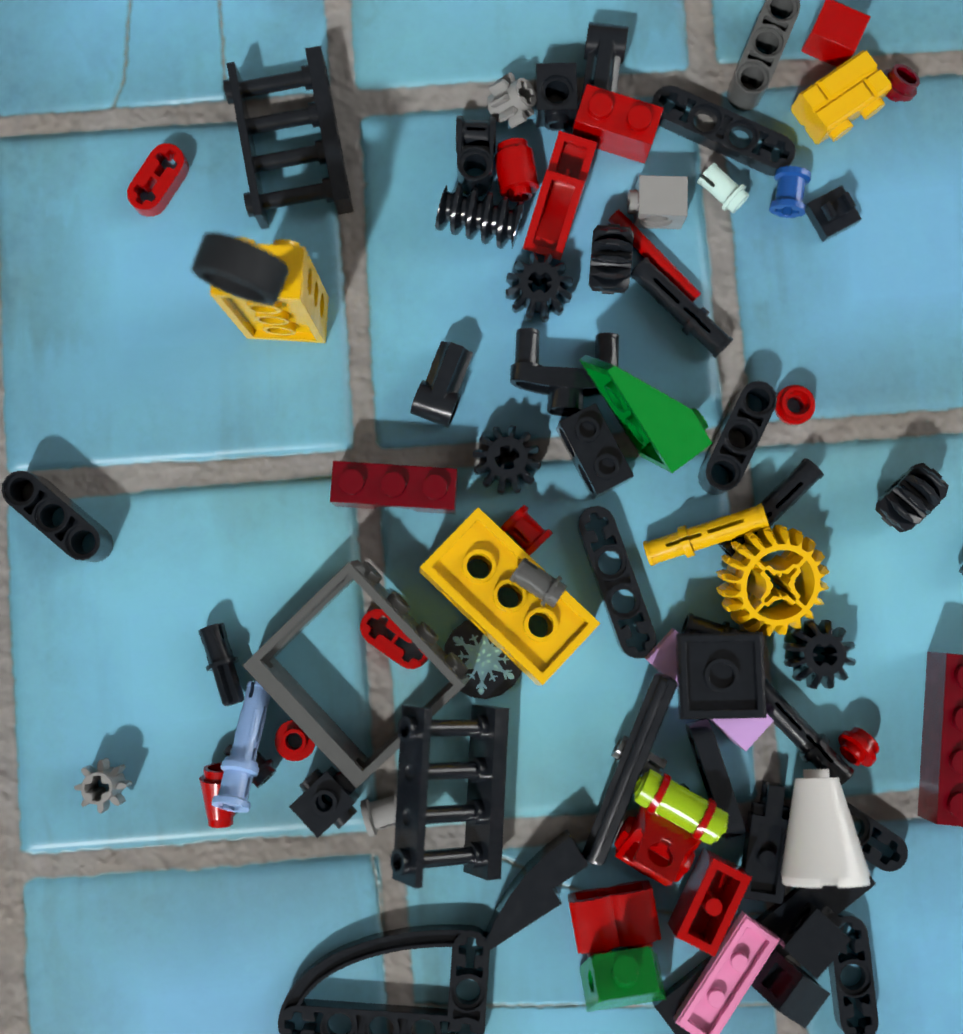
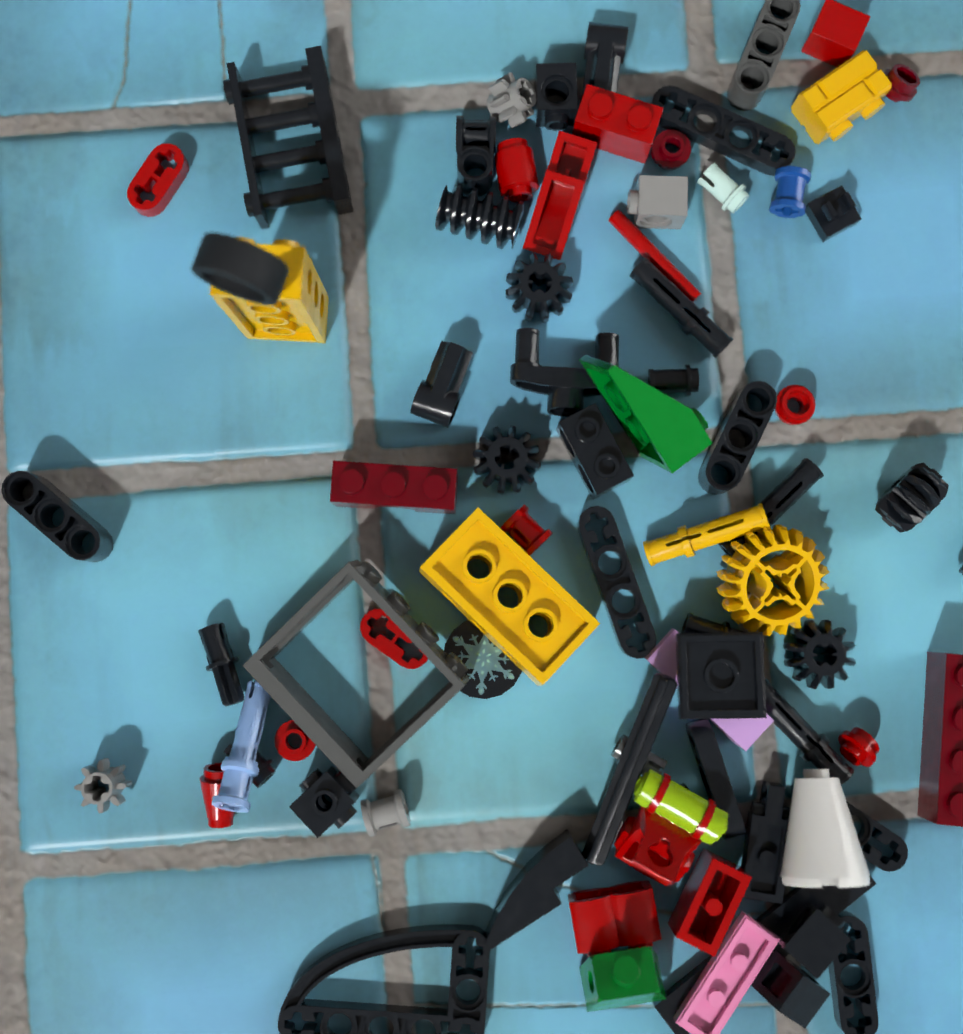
(485, 793): black fence -> none
(538, 582): dark grey pin -> none
(611, 258): black gear -> none
(669, 160): none -> dark red plate
(675, 380): none -> black pin

